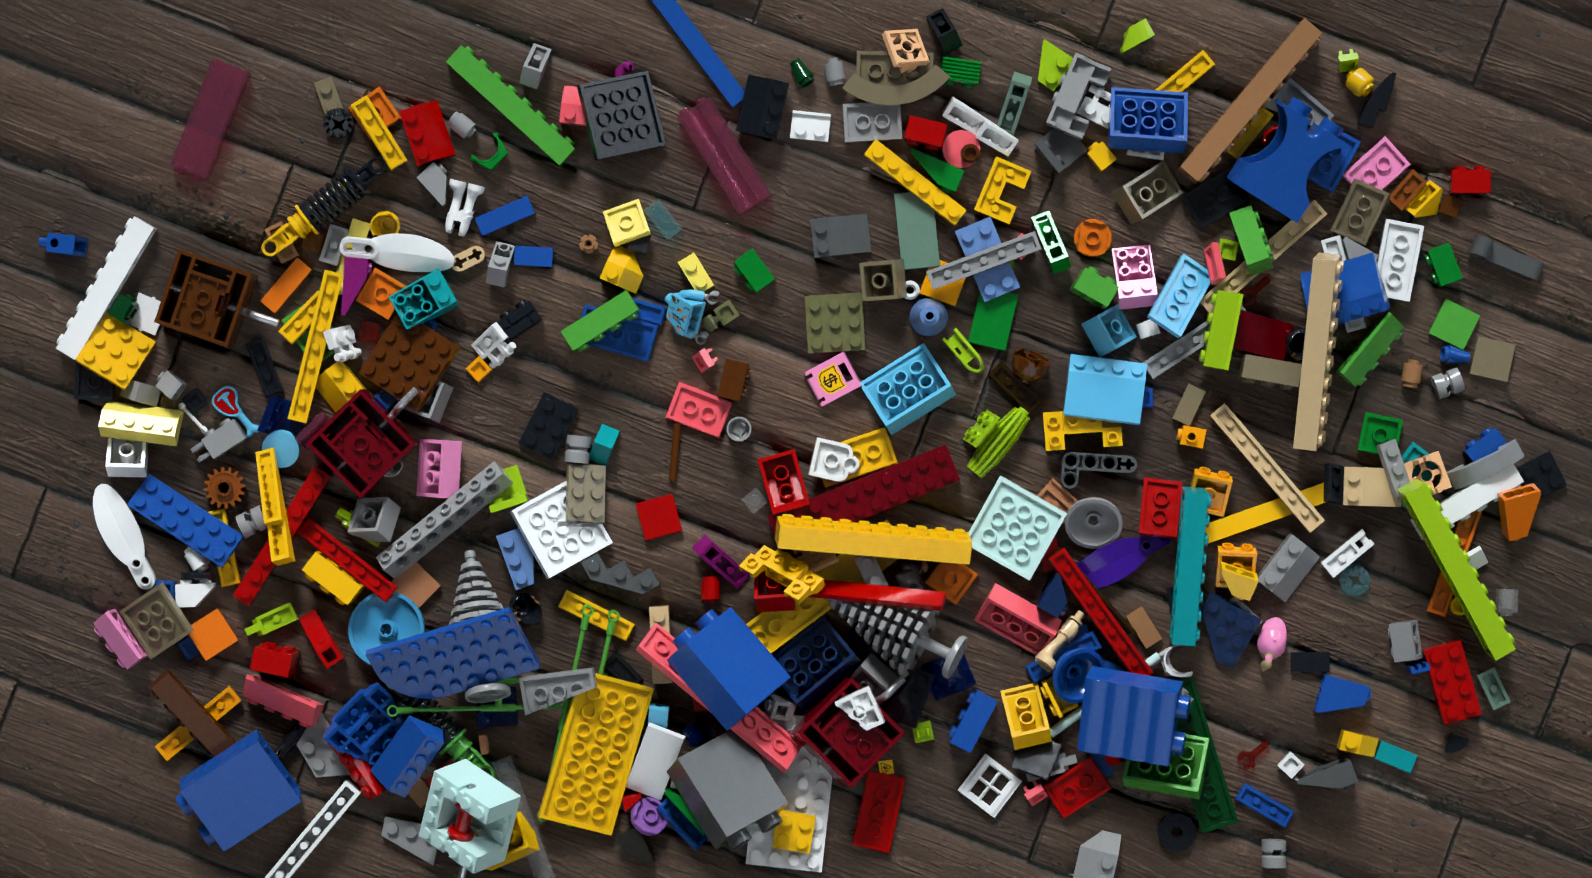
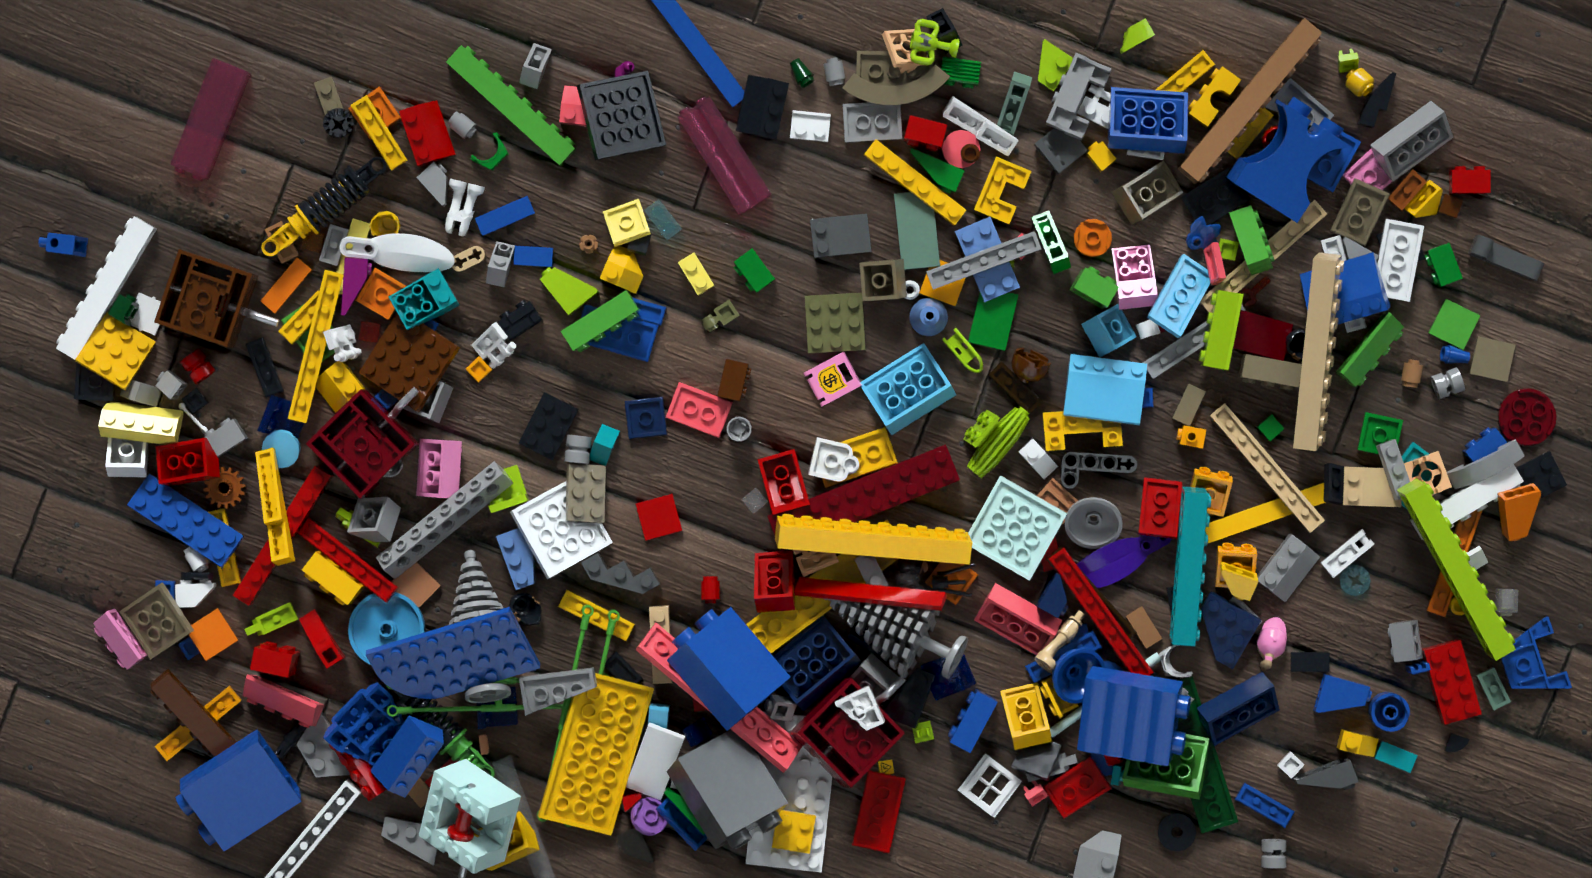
(122, 533): white plant -> none
(186, 462): none -> red slope
(196, 364): none -> red wheel
(226, 402): medium azure piece -> none
(251, 521): light grey wheel -> none
(312, 428): clear pink plate -> none
(567, 290): none -> lime slope
(645, 417): none -> dark blue tile
(674, 452): reddish brown bar -> none
(686, 312): medium azure torso -> none
(703, 359): coral tile -> none
(720, 561): magenta slope -> none
(784, 570): yellow bracket -> none
(928, 43): none -> lime piece
(941, 582): none -> black plant
(1037, 458): none -> white slope
(1117, 775): none -> teal plate
(1204, 233): none -> blue plate
(1223, 82): none -> yellow arch
(1238, 708): none -> dark blue slope
(1253, 754): clear red bar -> none
(1270, 427): none -> green tile
(1379, 706): none -> blue brick
(1412, 140): none -> light grey slope
(1524, 665): none -> blue wing
(1527, 416): none -> dark red tile

